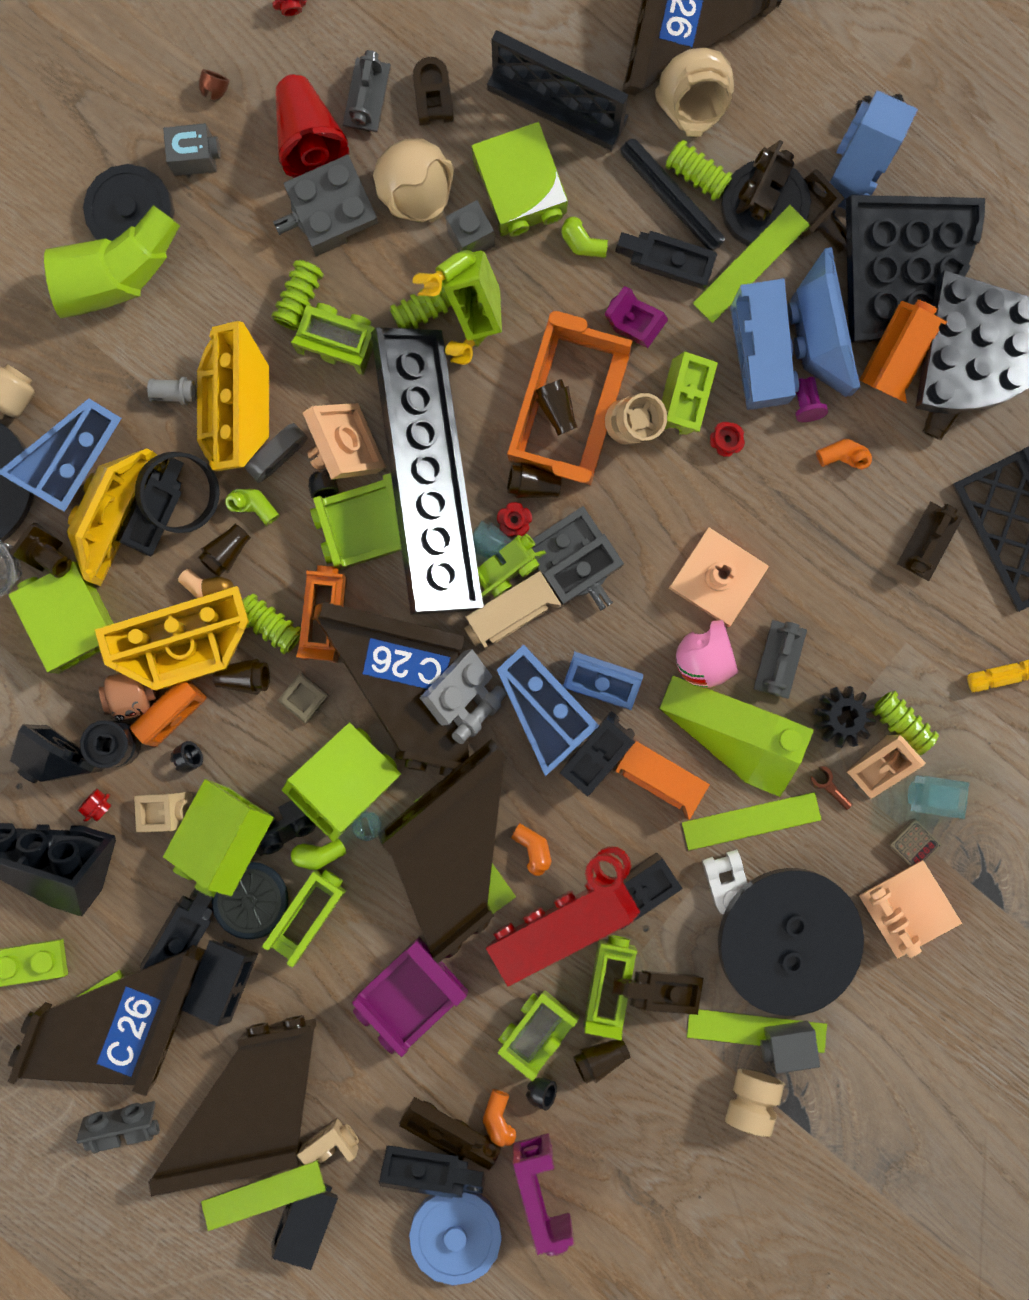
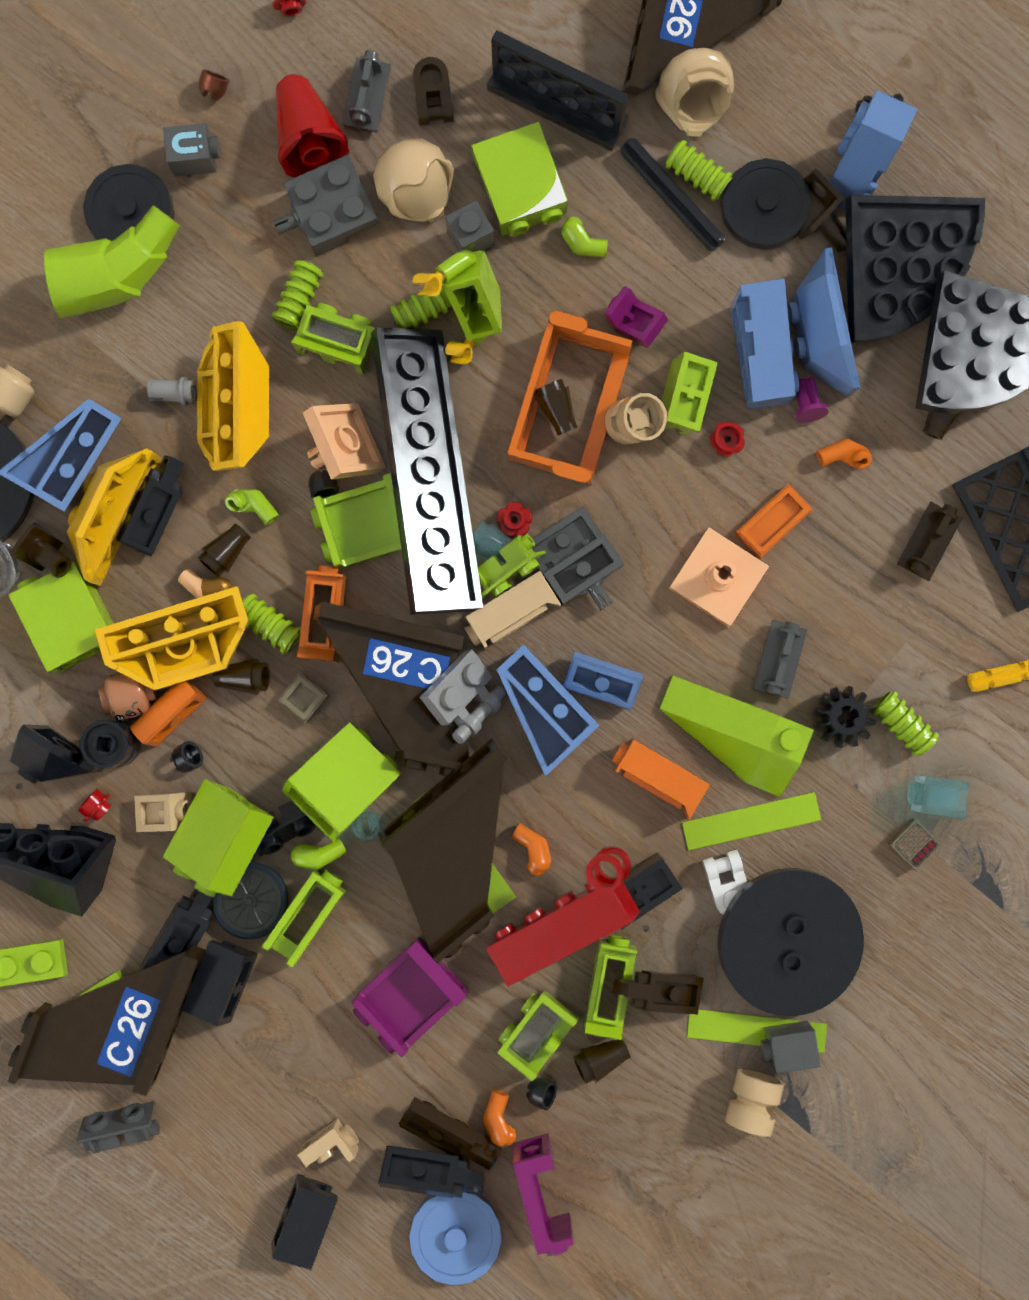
(213, 498): black tyre -> none
(250, 1114): dark brown piece -> none
(263, 1196): lime sticker -> none
(276, 452): dark grey beam -> none
(531, 482): dark brown cone -> none
(598, 754): black hinge -> none
(668, 257): black hinge -> none
(707, 657): bright pink helmet -> none
(751, 262): lime sticker -> none
(770, 167): dark brown hinge -> none
(773, 521): none -> orange tile
(831, 788): copper hand -> none
(885, 765): light nougat slope -> none
(902, 348): orange window -> none
(910, 909): light nougat hinge -> none

